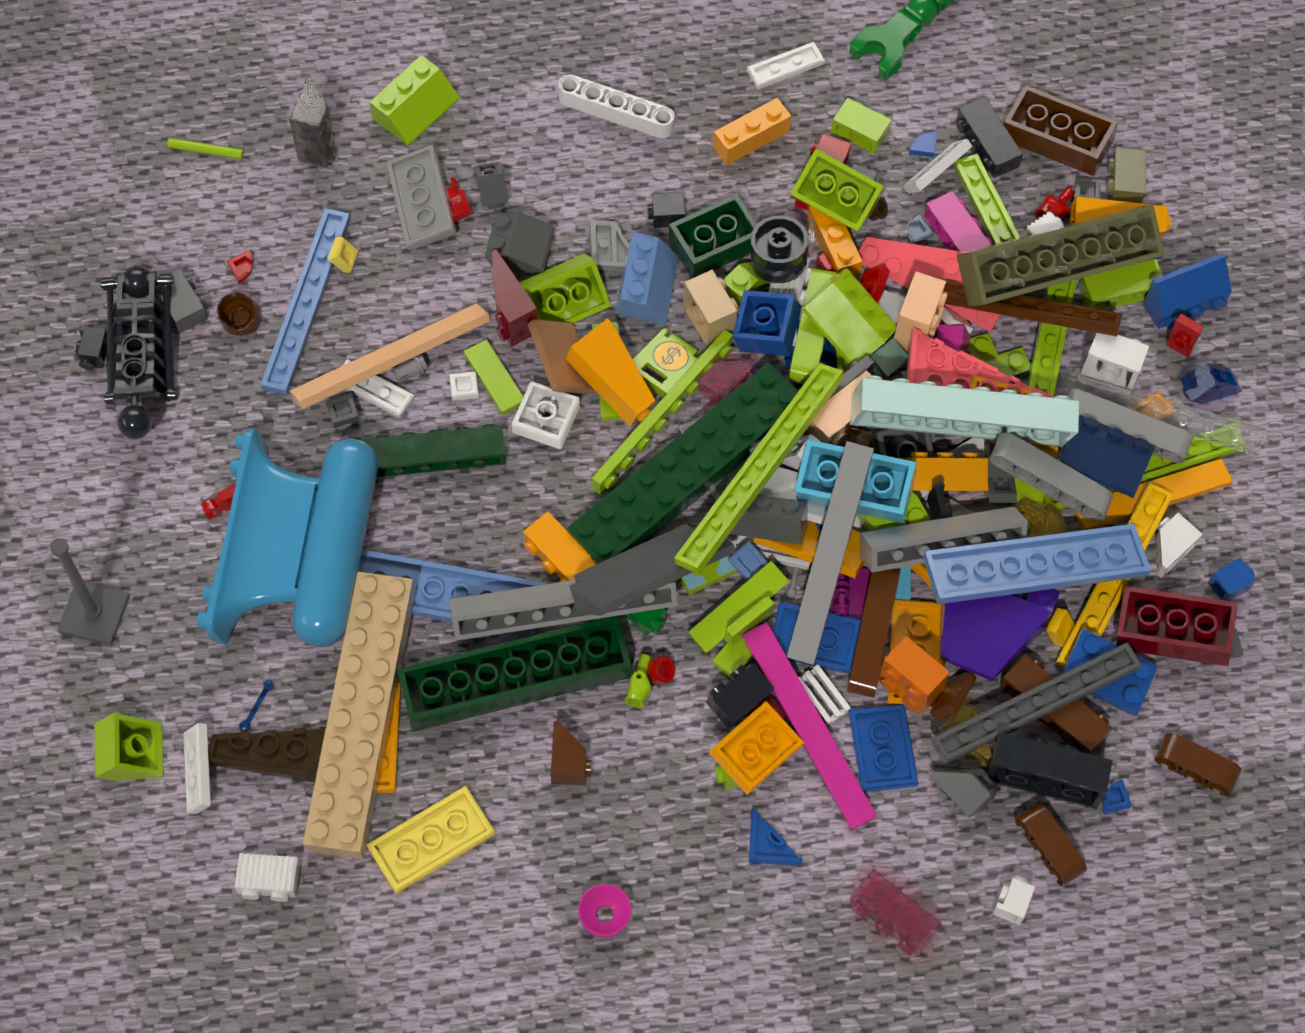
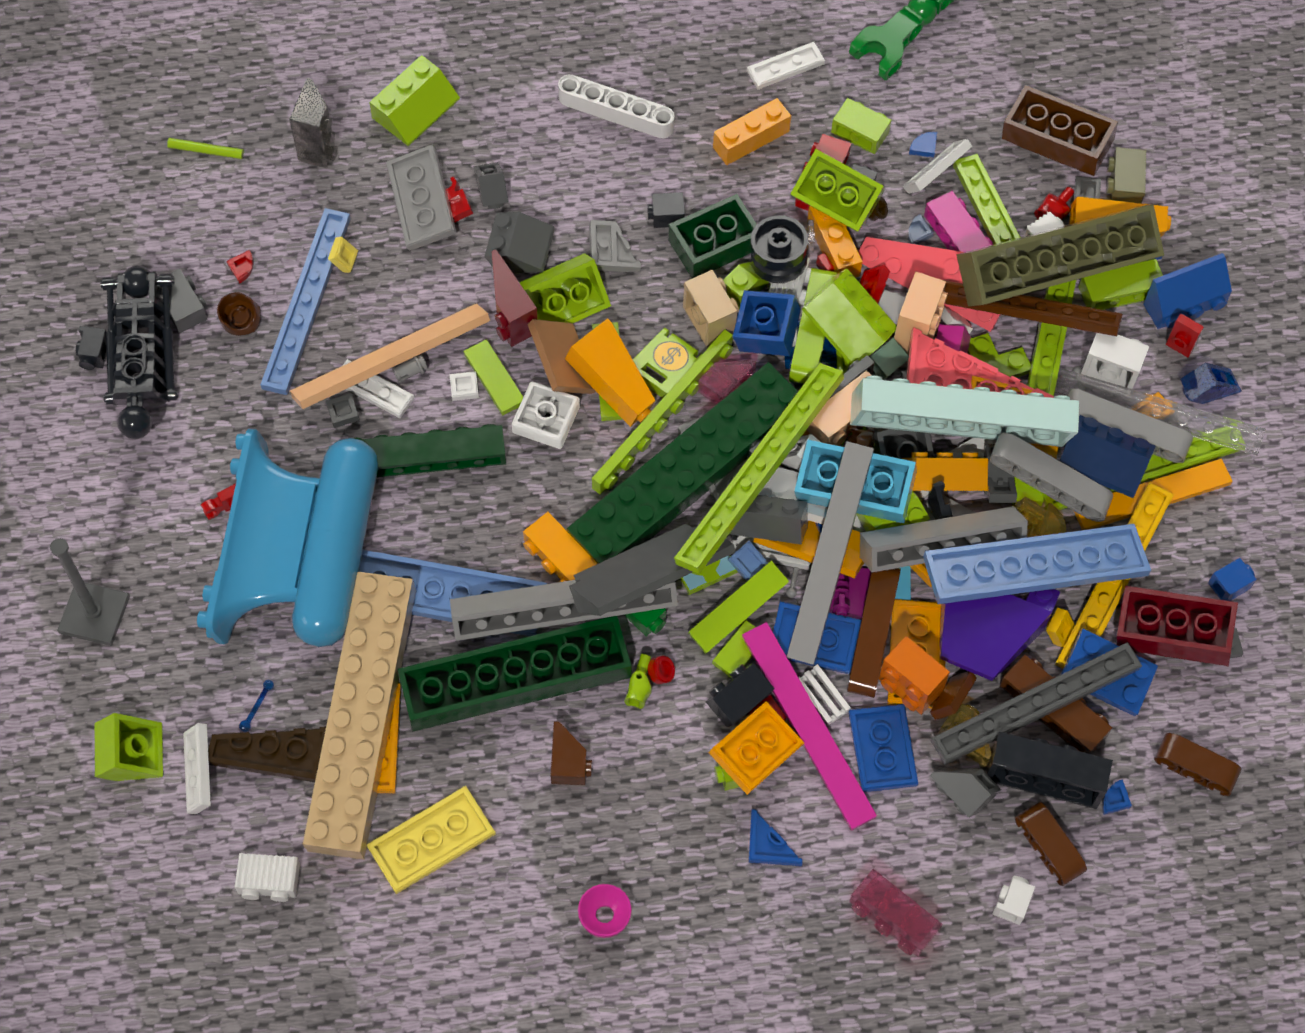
(647, 279): medium blue slope -> none
(749, 620): lime tile -> none
(988, 137): brick -> none
(1174, 542): white slope -> none

